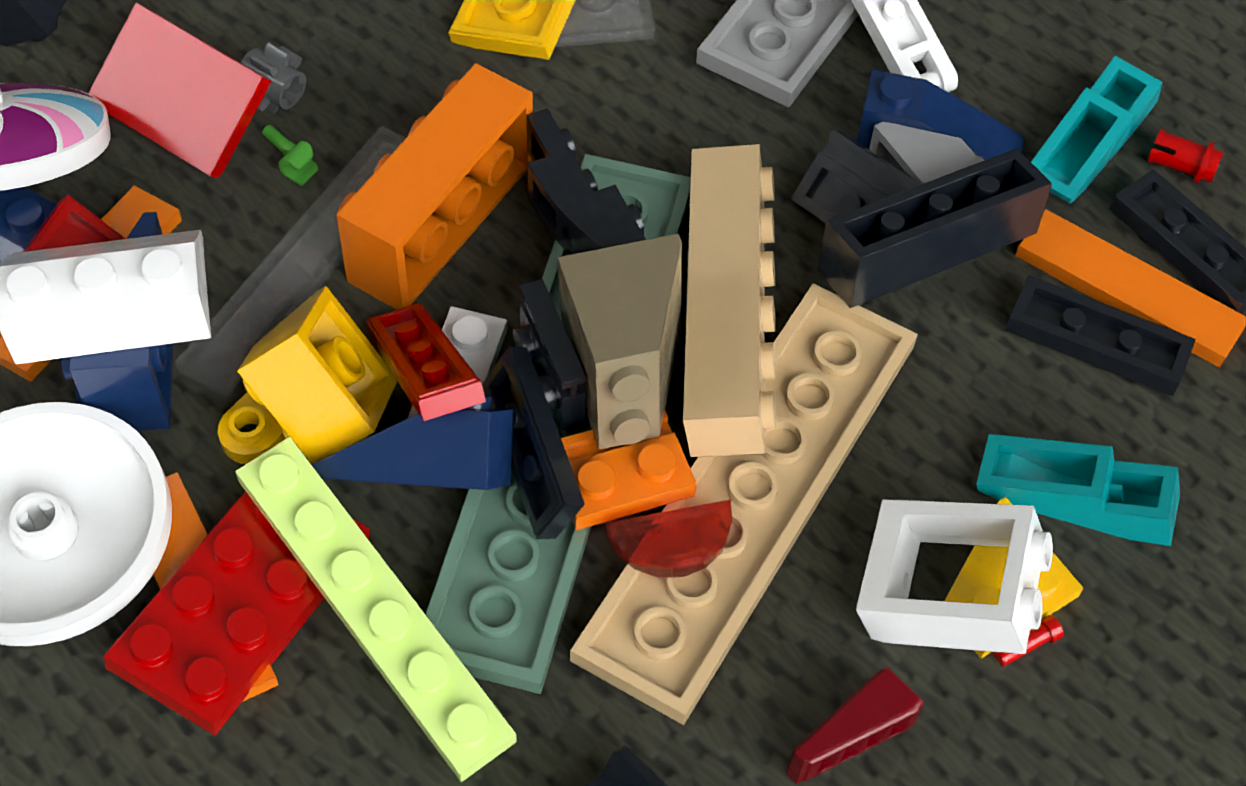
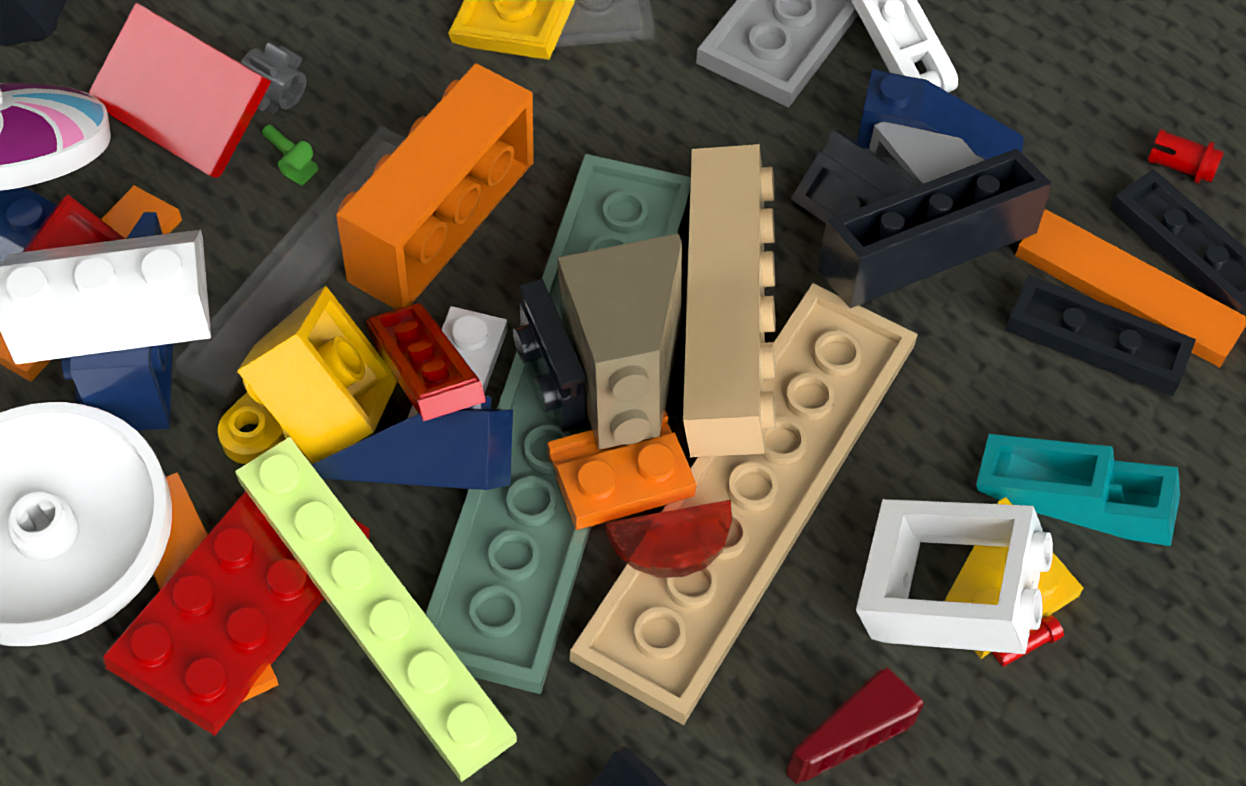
(537, 449): black tile -> none
(569, 197): black slope -> none
(1096, 128): teal slope -> none

